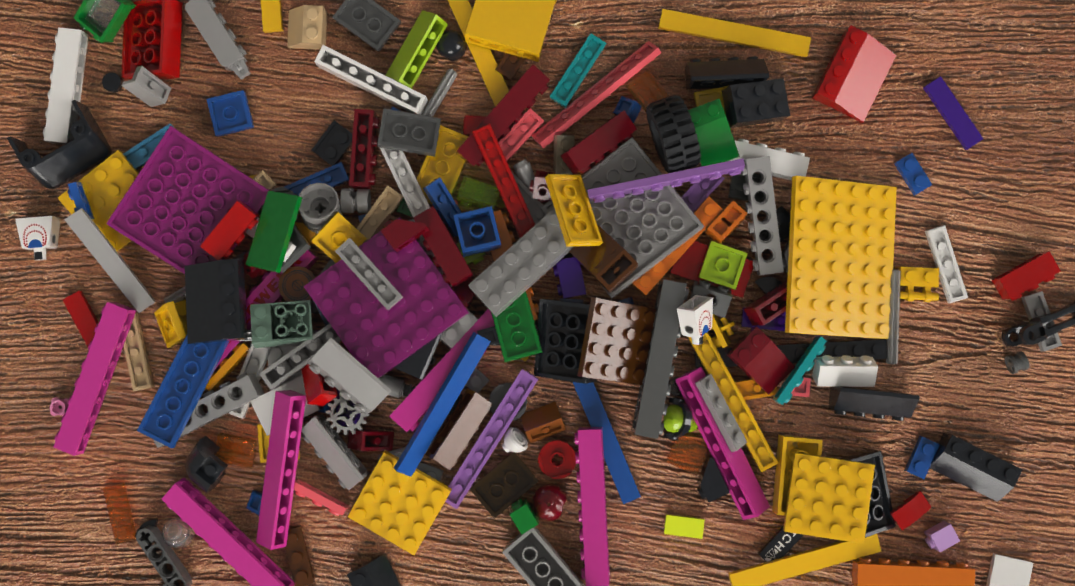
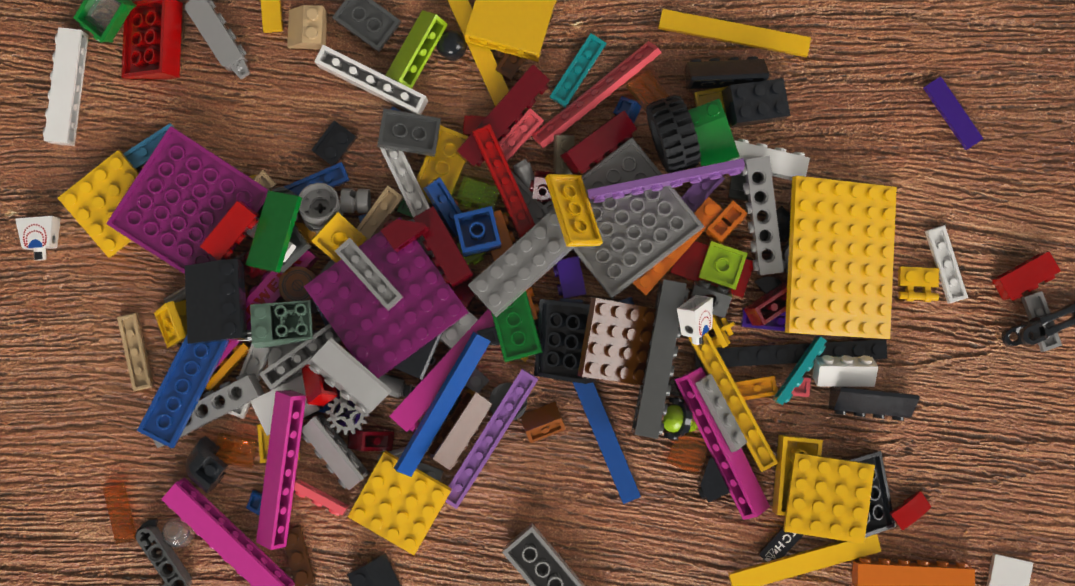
(54, 407): bright pink plate -> none
(70, 160): black windscreen -> none
(77, 193): blue plate -> none
(82, 315): red tile -> none
(94, 378): dark pink brick -> none
(110, 260): light grey tile -> none
(112, 82): black tile -> none
(147, 87): light grey panel -> none
(230, 113): blue plate -> none
(363, 149): dark red brick -> none
(440, 93): light grey axle -> none
(504, 484): dark brown plate -> none
(514, 441): white brick -> none
(523, 515): green brick -> none
(551, 468): red plate -> none
(553, 495): dark red piece -> none
(593, 506): dark pink brick -> none
(606, 263): reddish brown slope -> none
(684, 526): neon yellow tile -> none
(761, 359): dark red slope -> none
(854, 74): slope -> none
(892, 342): light grey axle -> none
(913, 174): blue plate -> none
(922, 457): blue plate -> none
(941, 536): lavender brick -> none
(974, 467): black slope -> none
(1017, 362): dark grey wheel -> none

